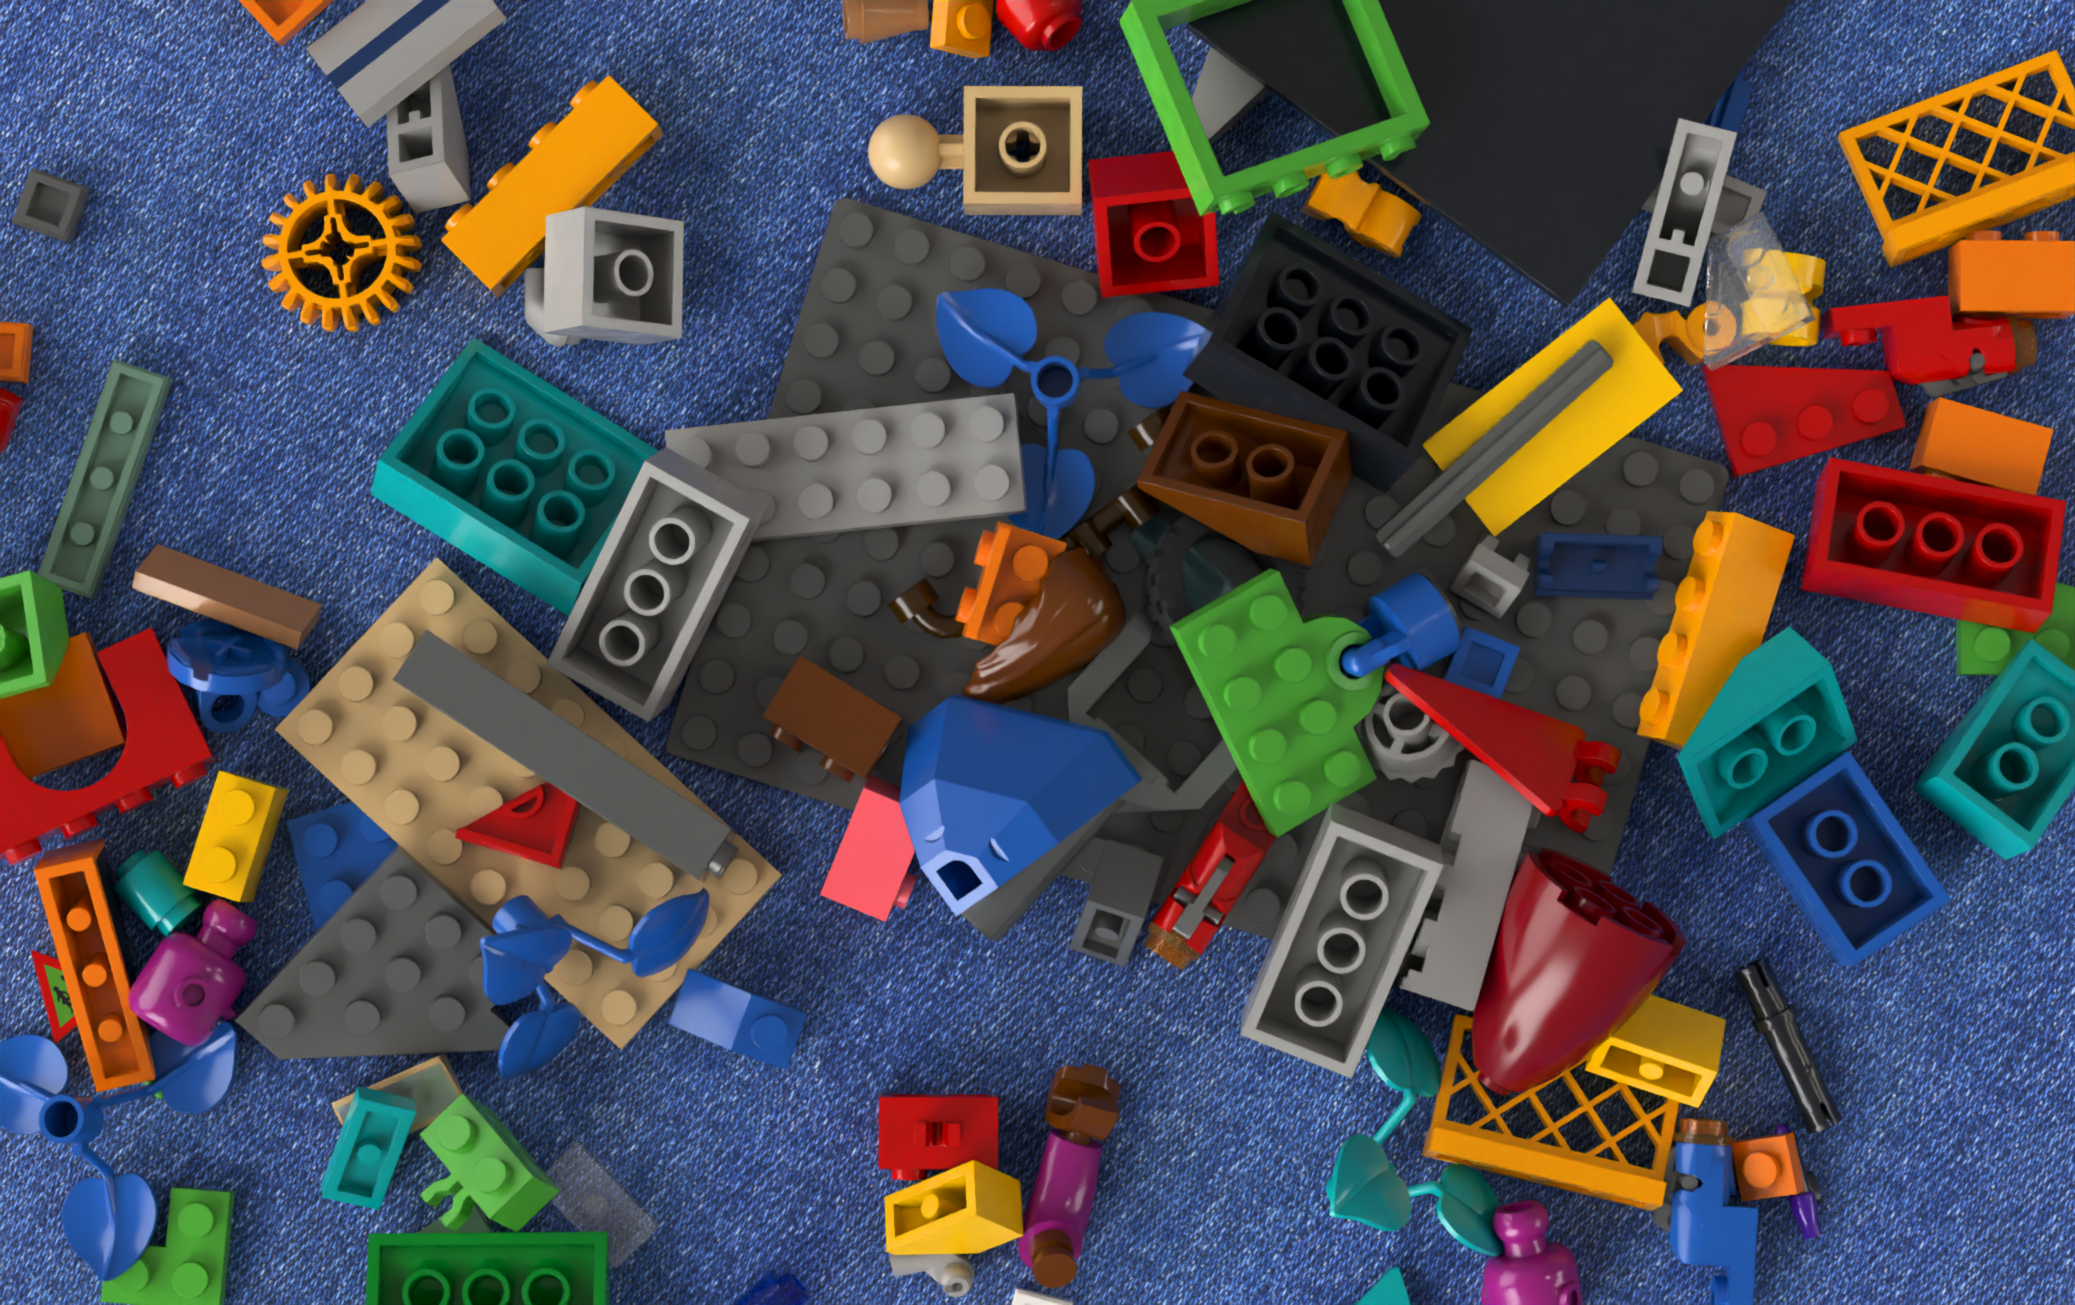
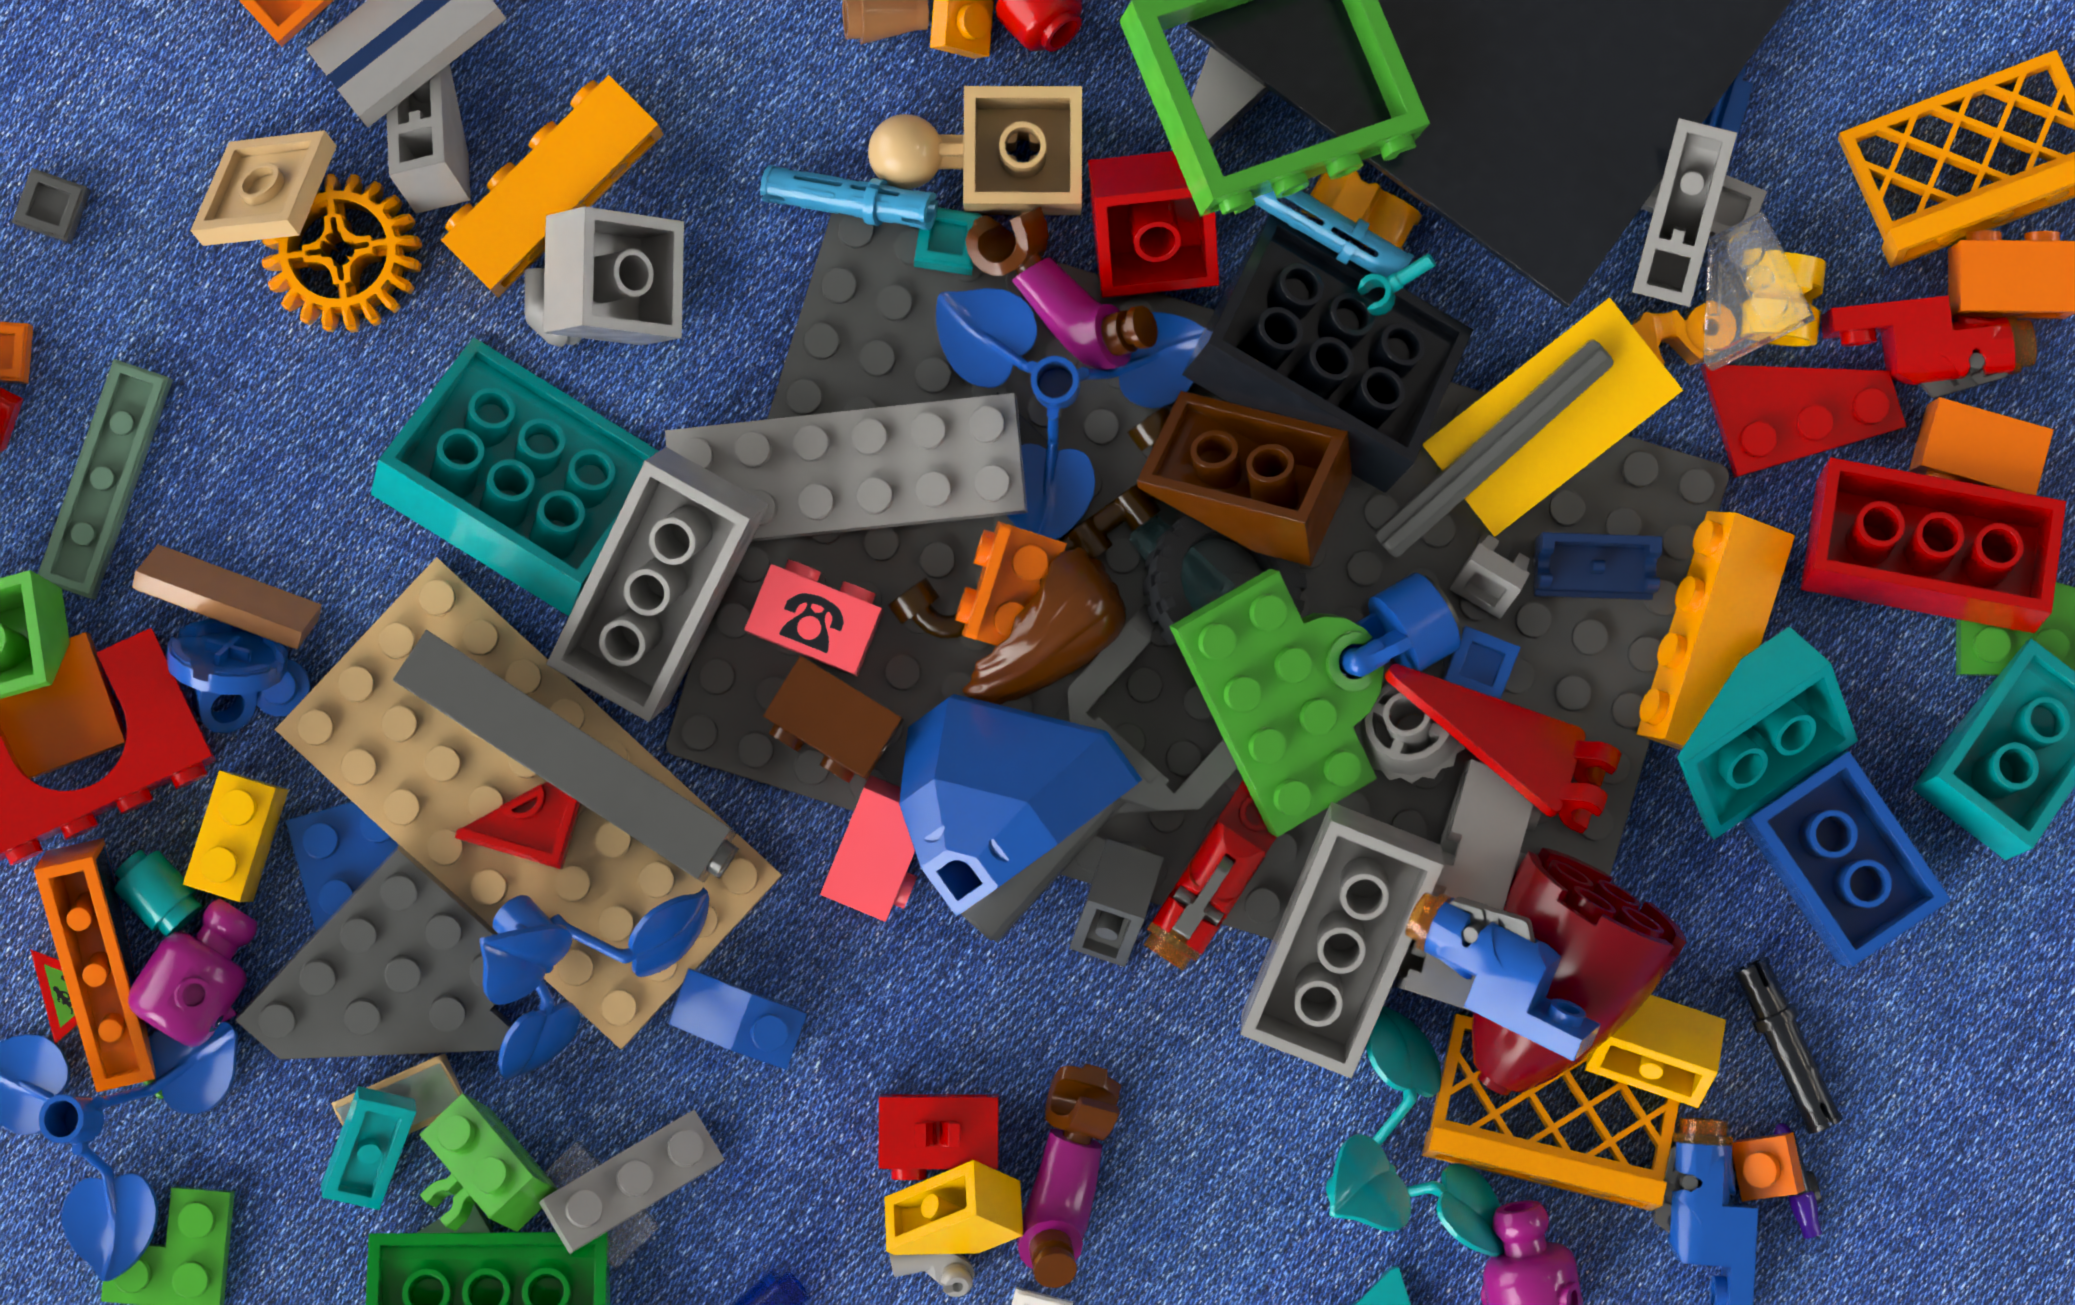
(263, 188): none -> tan plate
(631, 1181): none -> light grey plate
(815, 618): none -> coral brick
(869, 200): none -> dark azure pin
(945, 244): none -> teal tile
(1090, 331): none -> piece
(1388, 257): none -> dark azure pin
(1393, 283): none -> teal hand
(1508, 968): none -> plate

